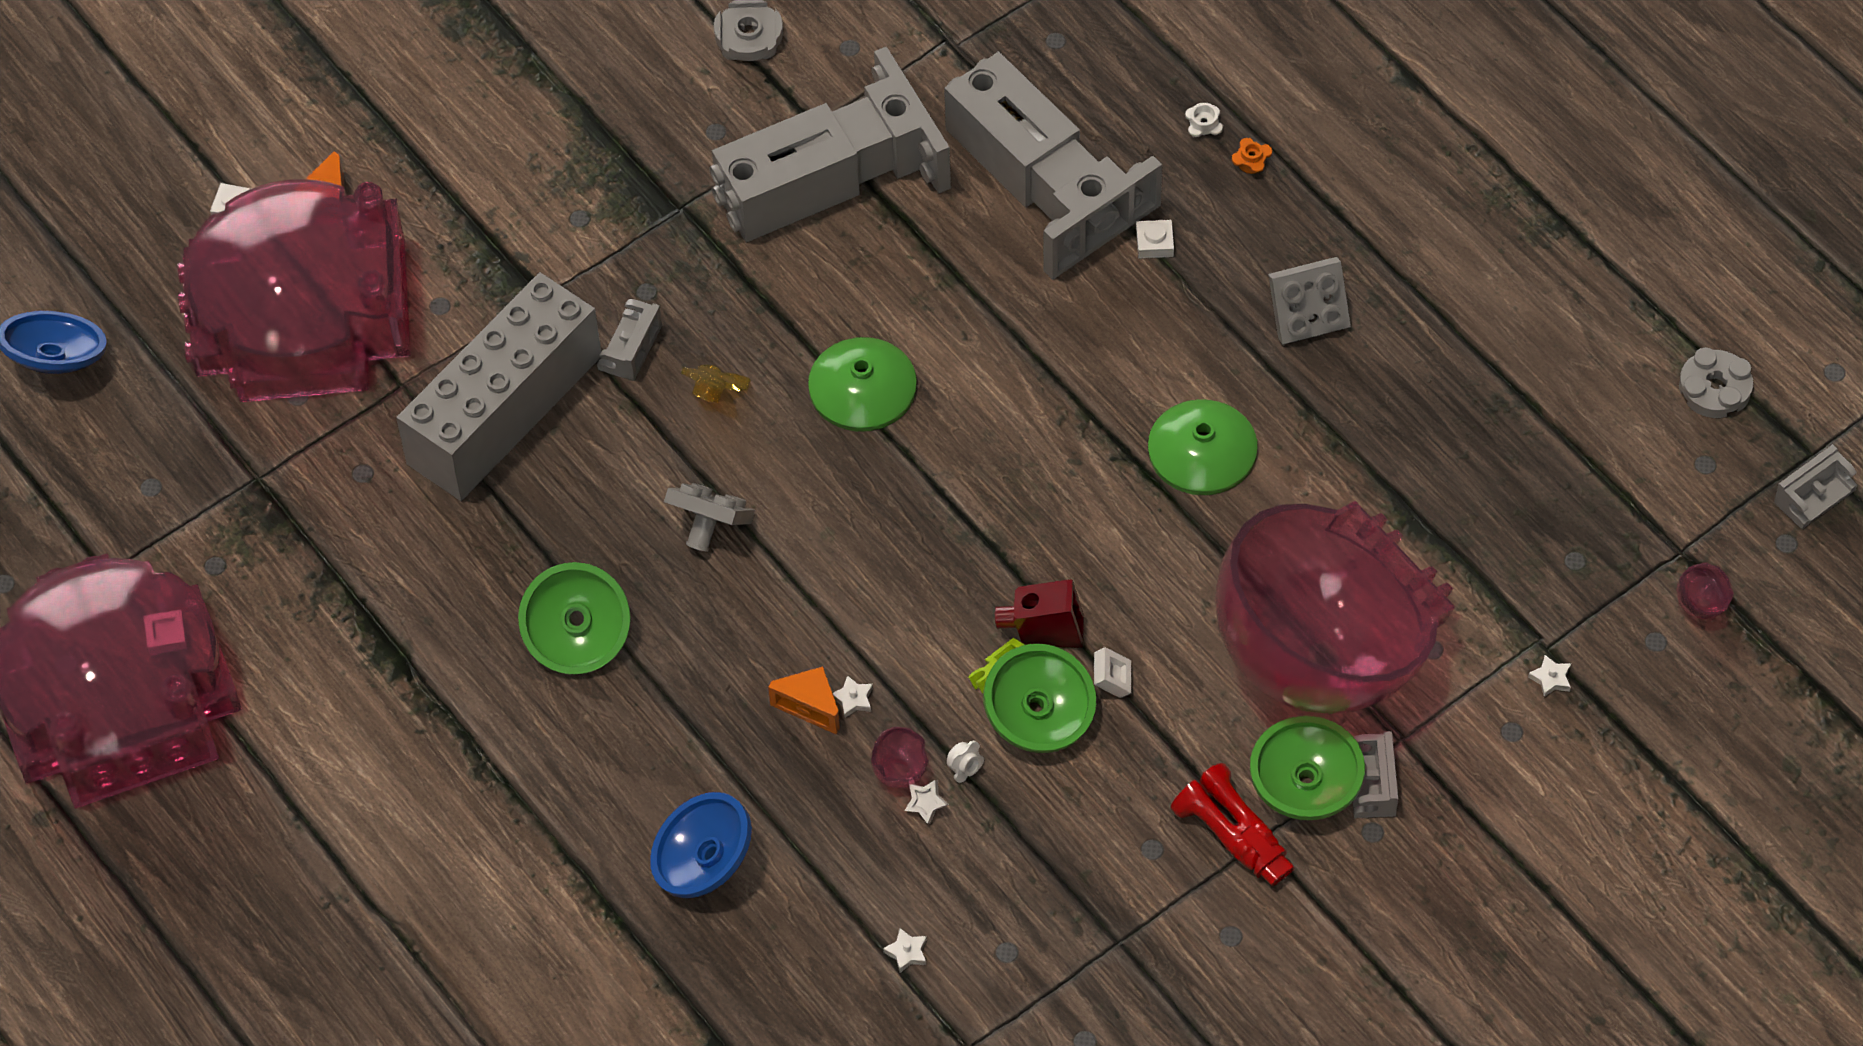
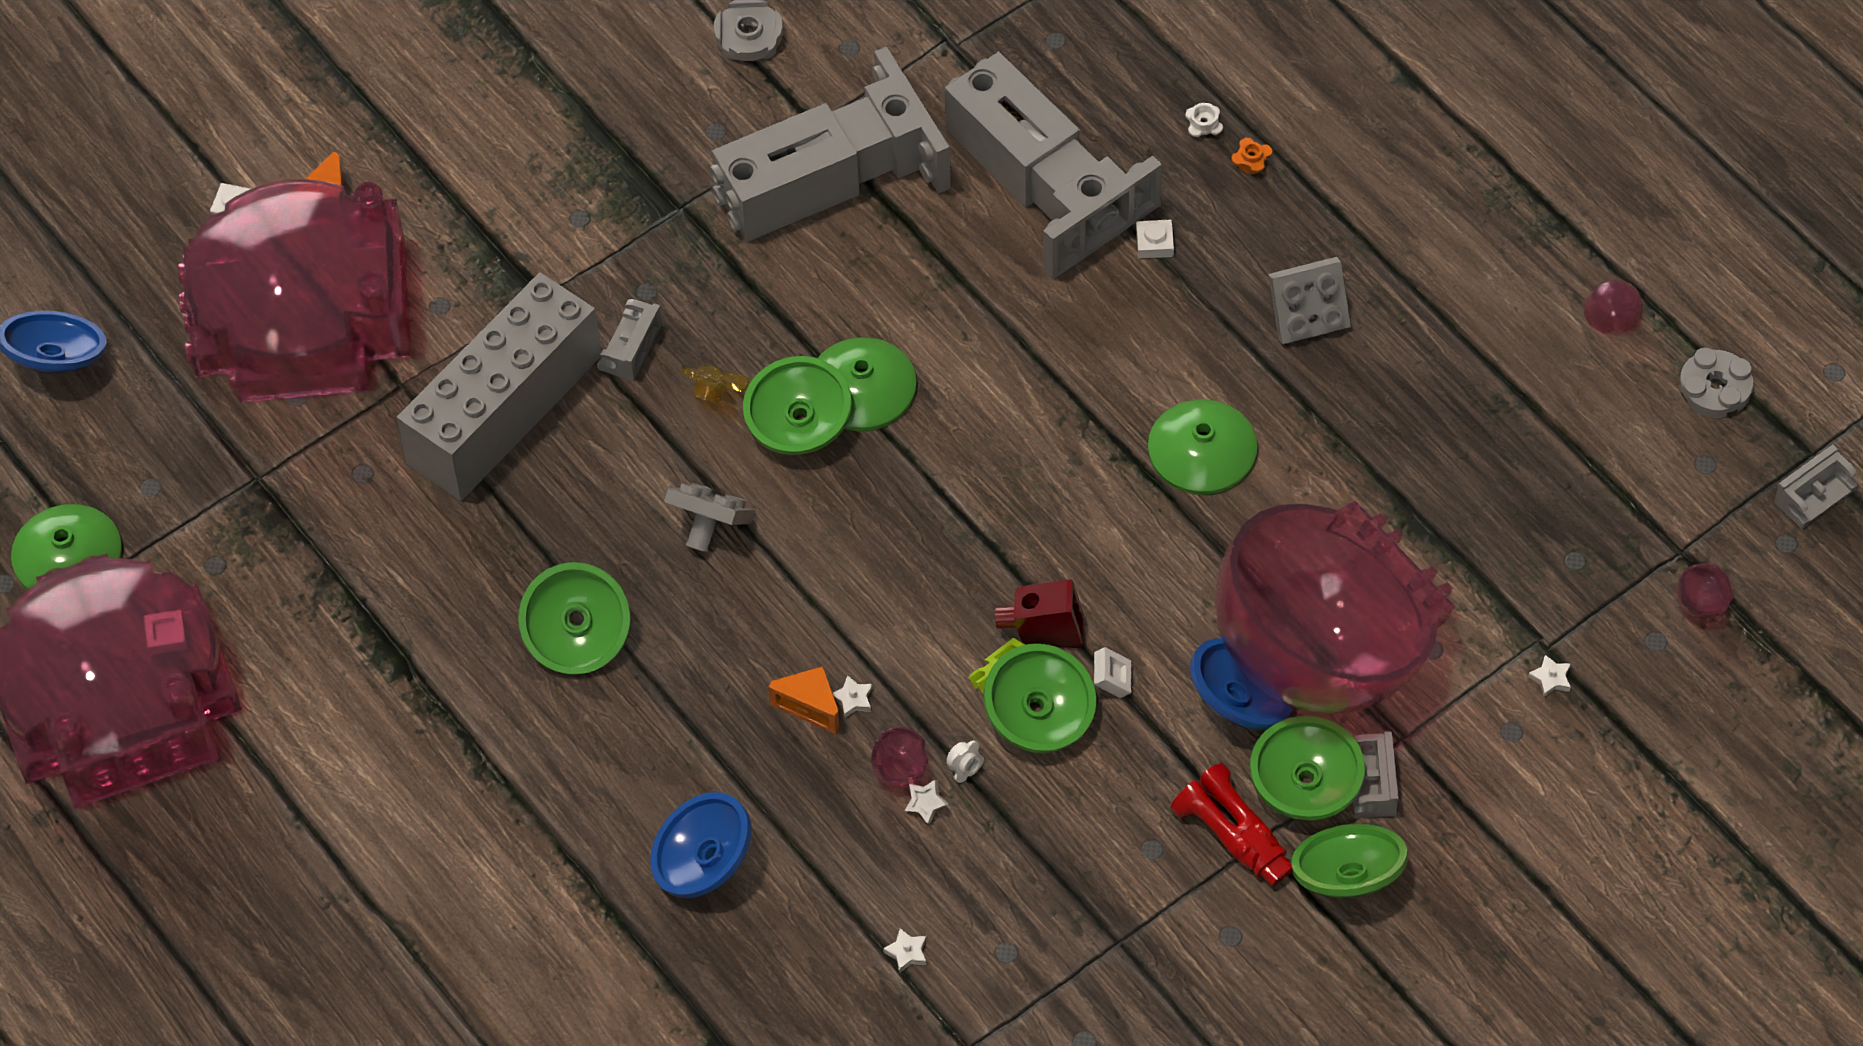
(37, 544): none -> bright green dish
(793, 389): none -> bright green dish
(1229, 692): none -> blue dish
(1350, 860): none -> bright green dish
(1613, 306): none -> clear pink hair

